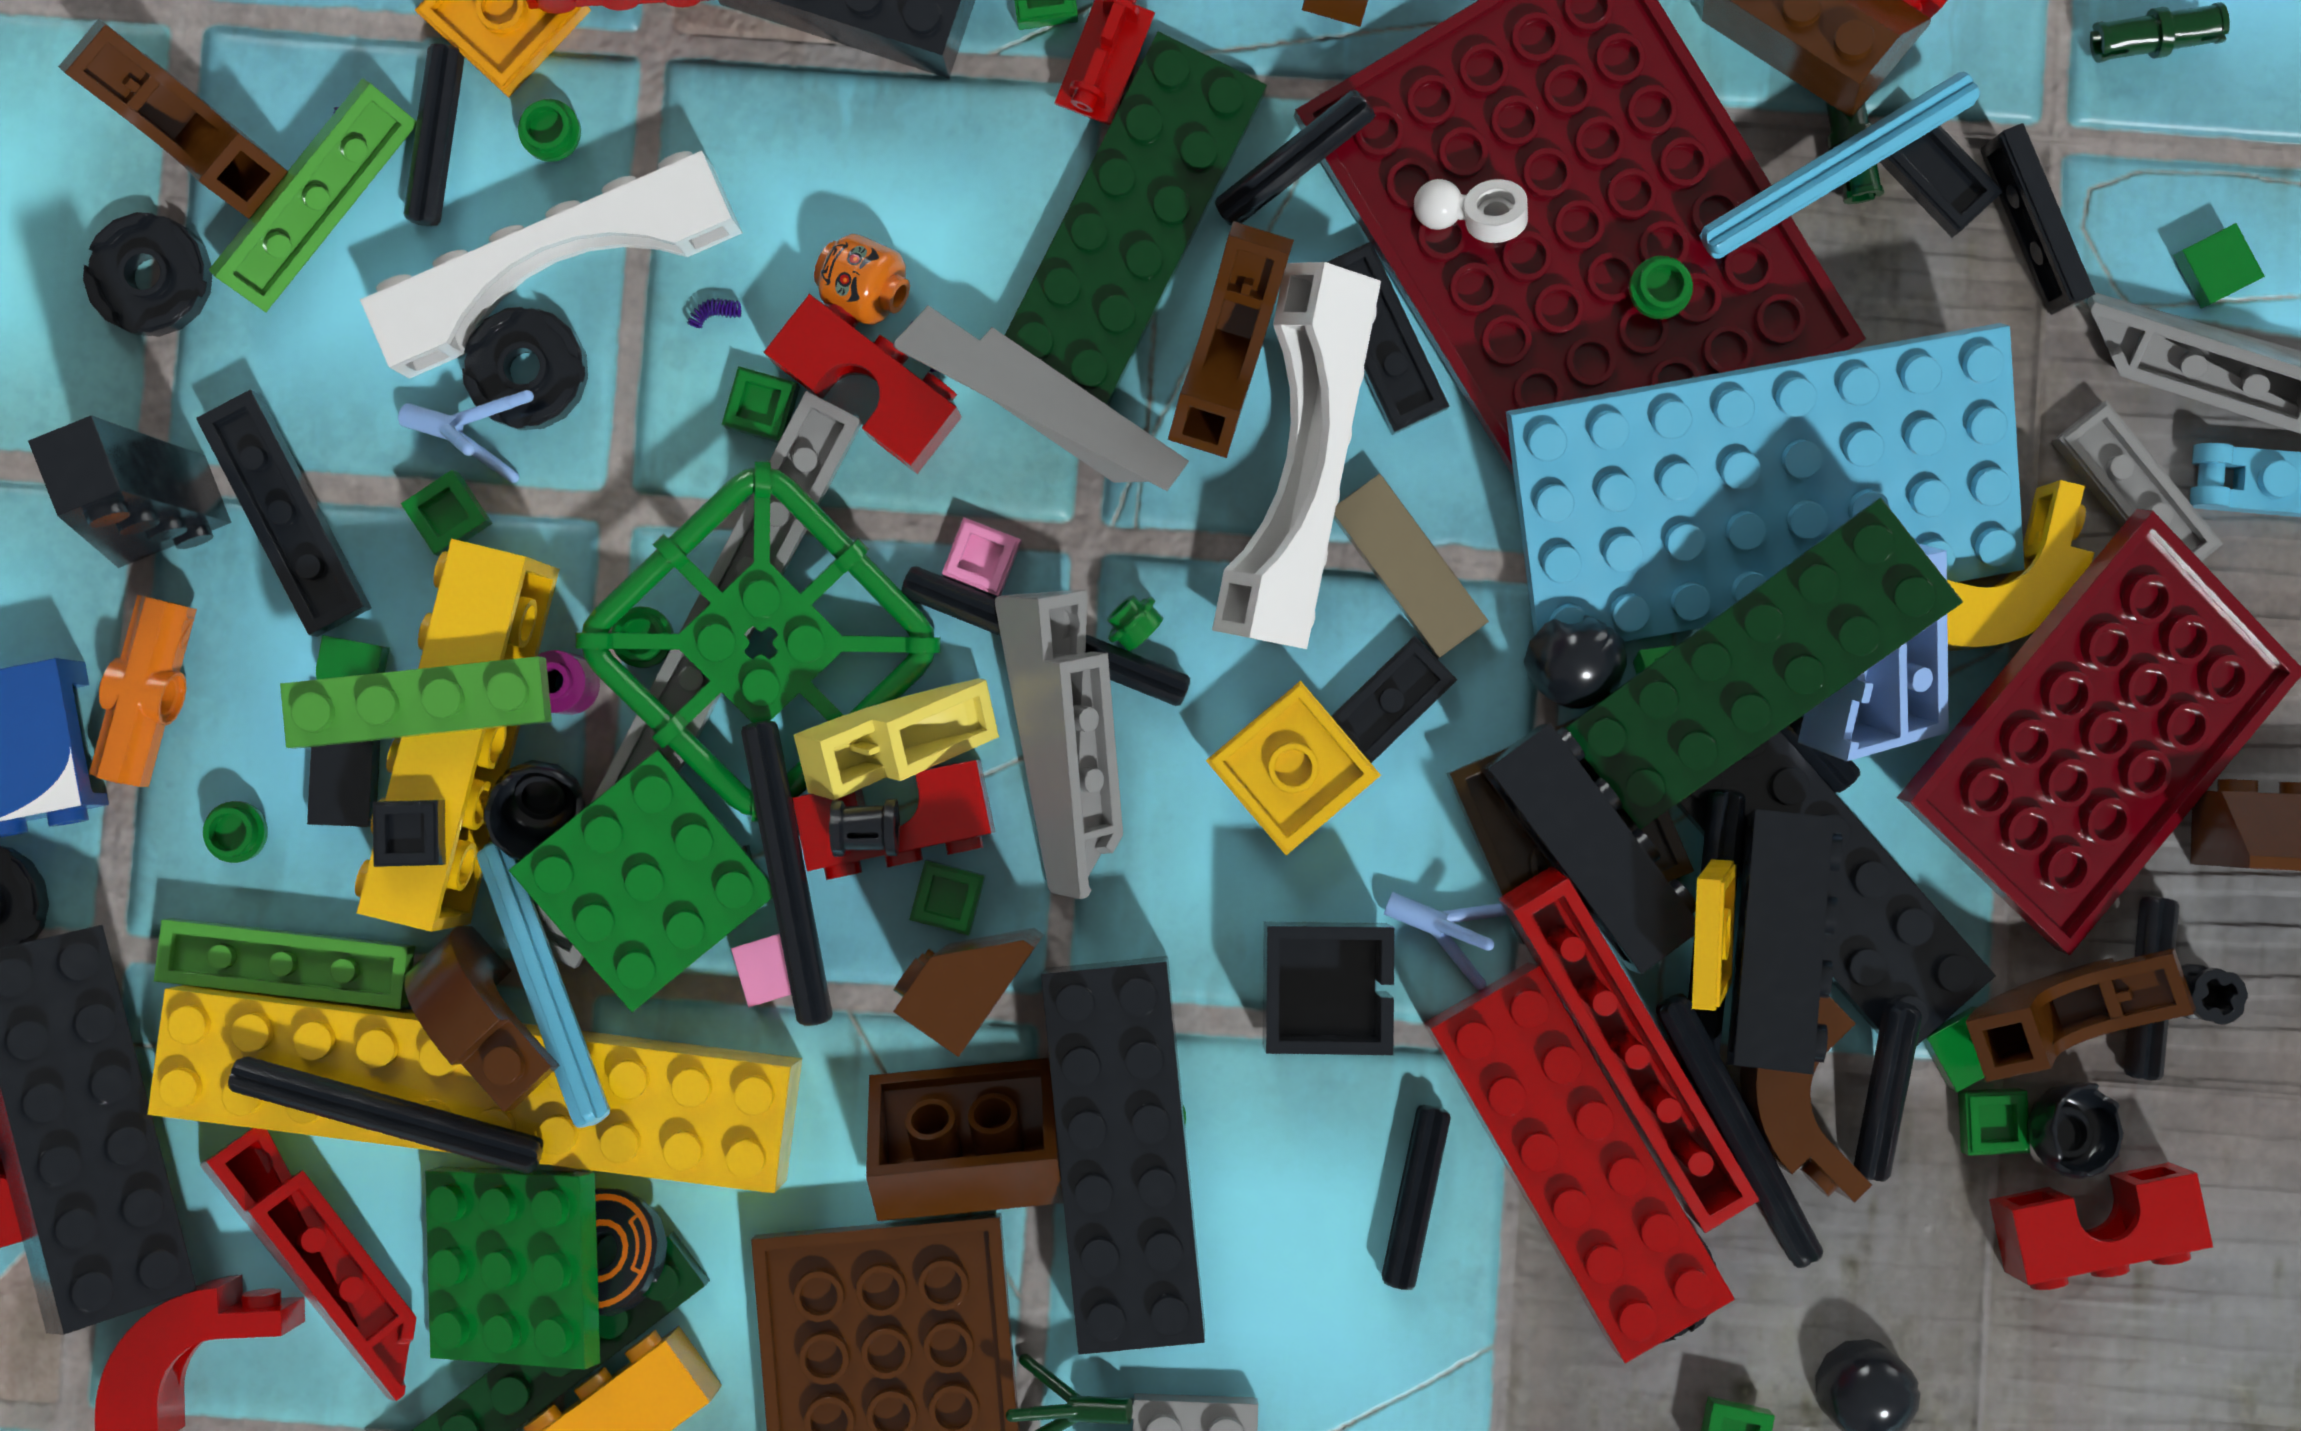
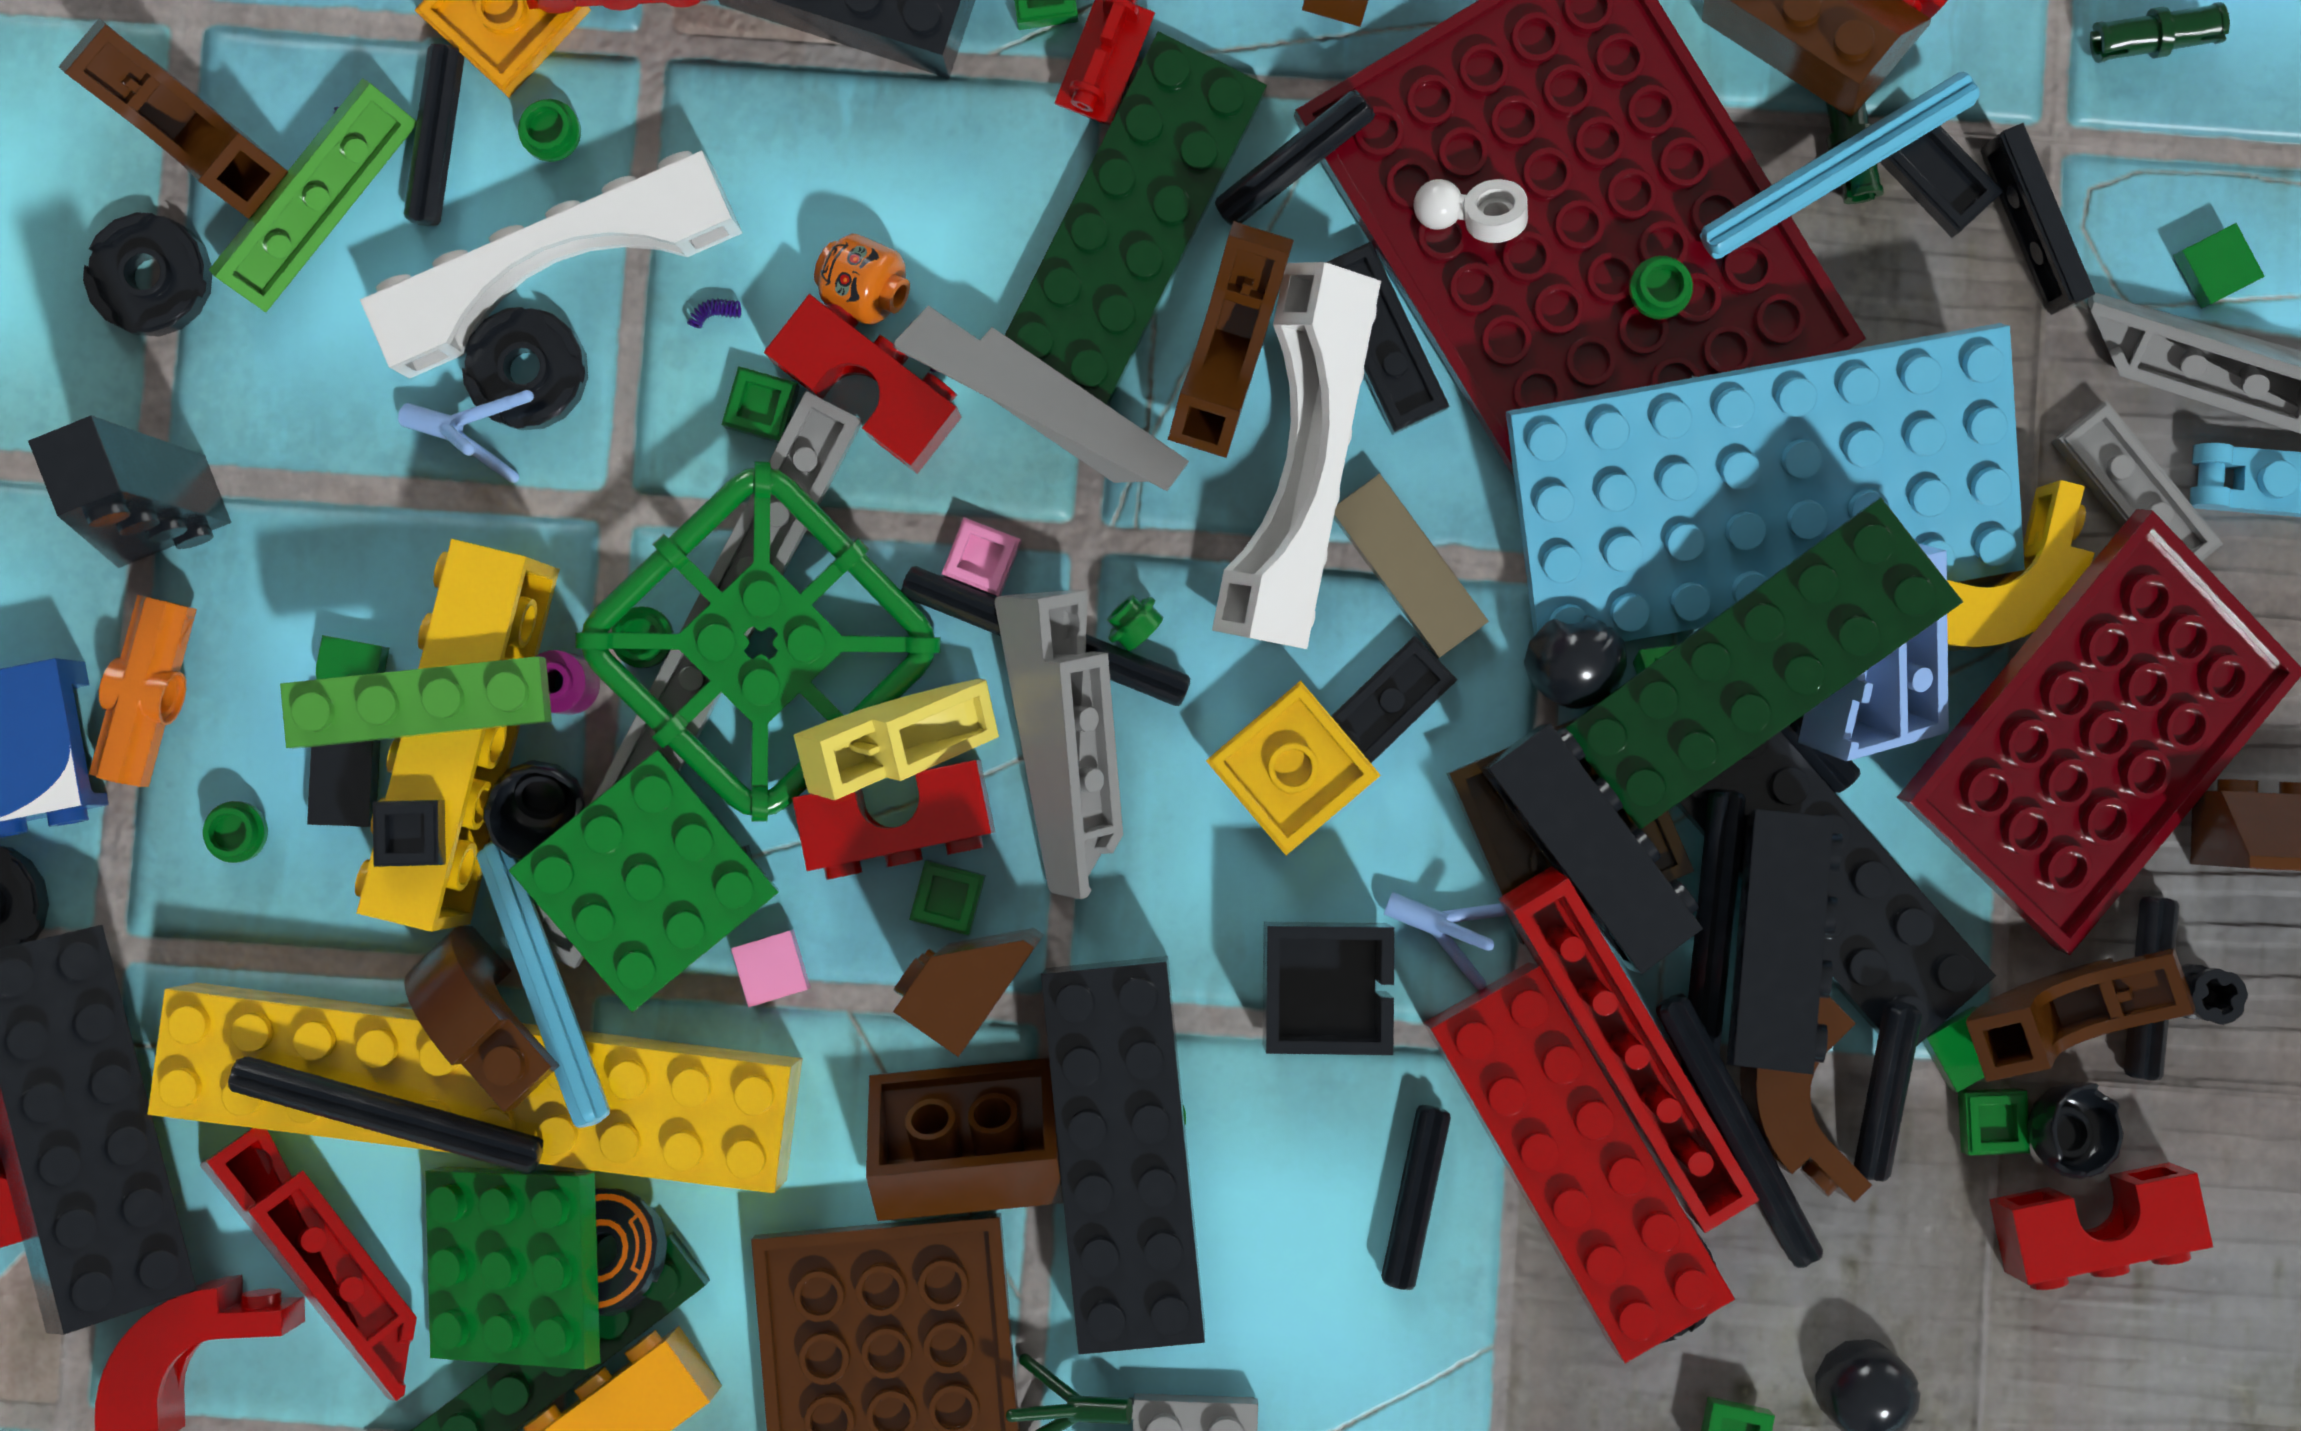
(283, 513): black plate -> none
(283, 963): bright green plate -> none
(445, 512): green plate -> none
(787, 872): black axle -> none
(864, 827): black bush -> none
(1714, 934): yellow tile -> none

